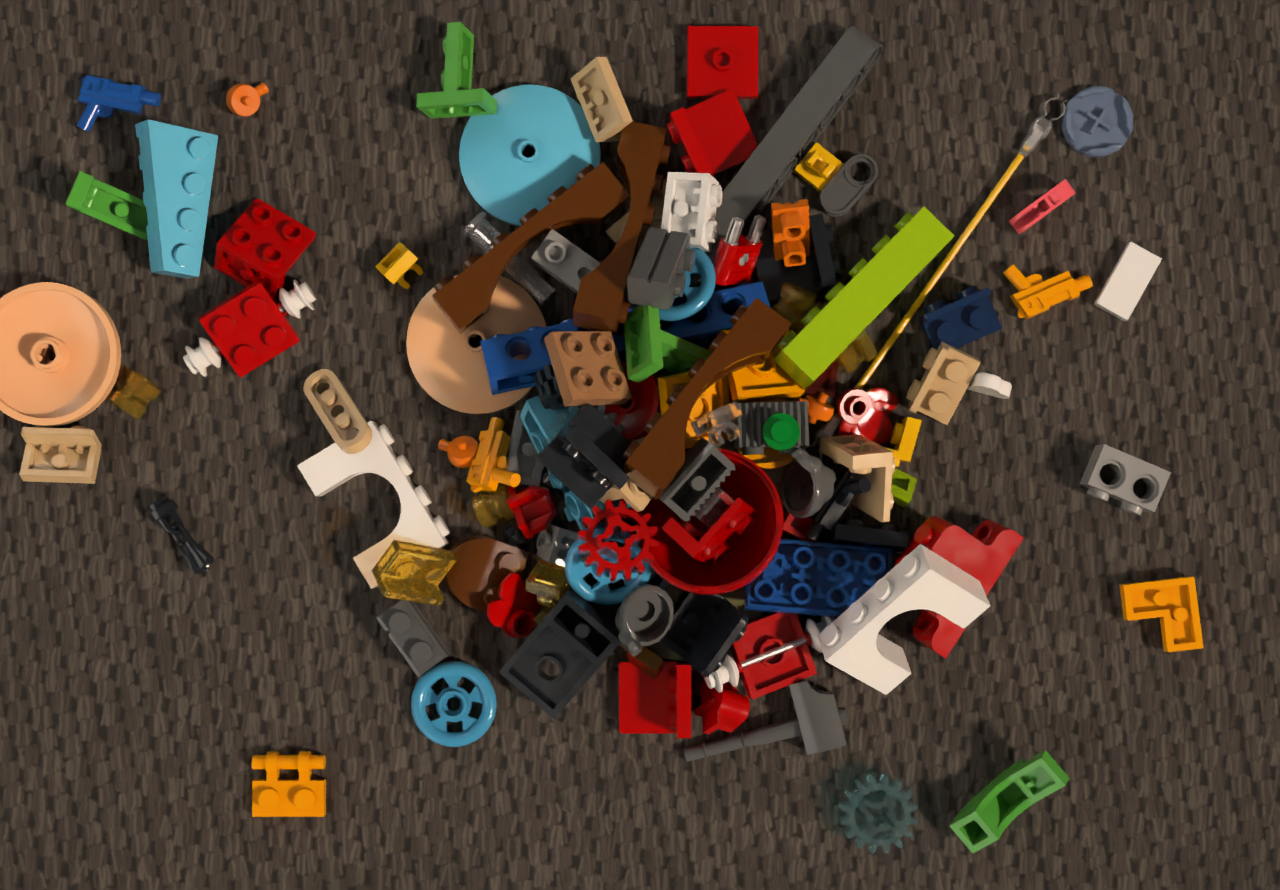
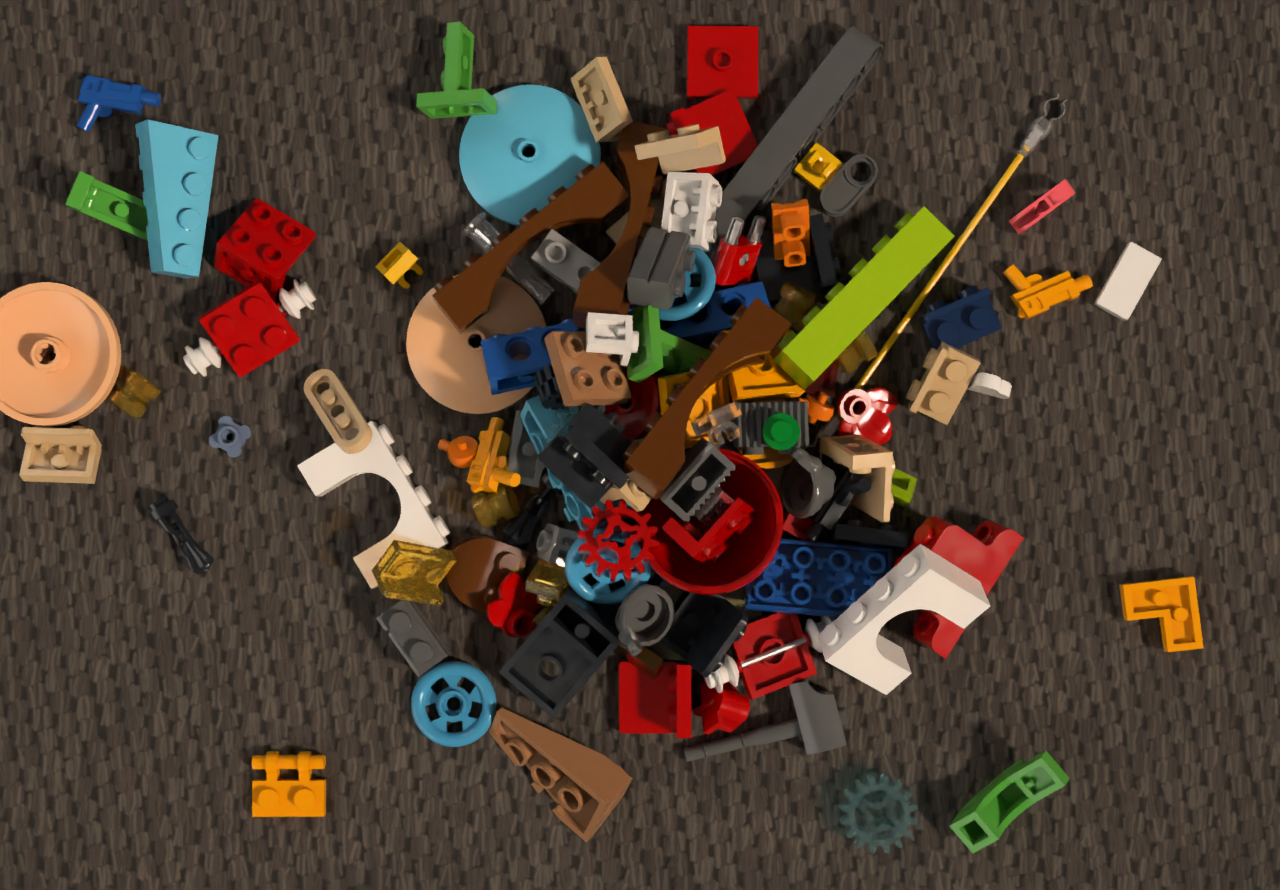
(239, 432): none -> sand blue plate
(245, 99): orange piece -> none
(533, 508): red piece -> none
(575, 776): none -> medium nougat wedge
(611, 335): none -> white bracket
(685, 150): none -> tan bracket
(904, 437): yellow bracket -> none
(1097, 122): sand blue tile -> none
(1125, 473): light grey brick -> none

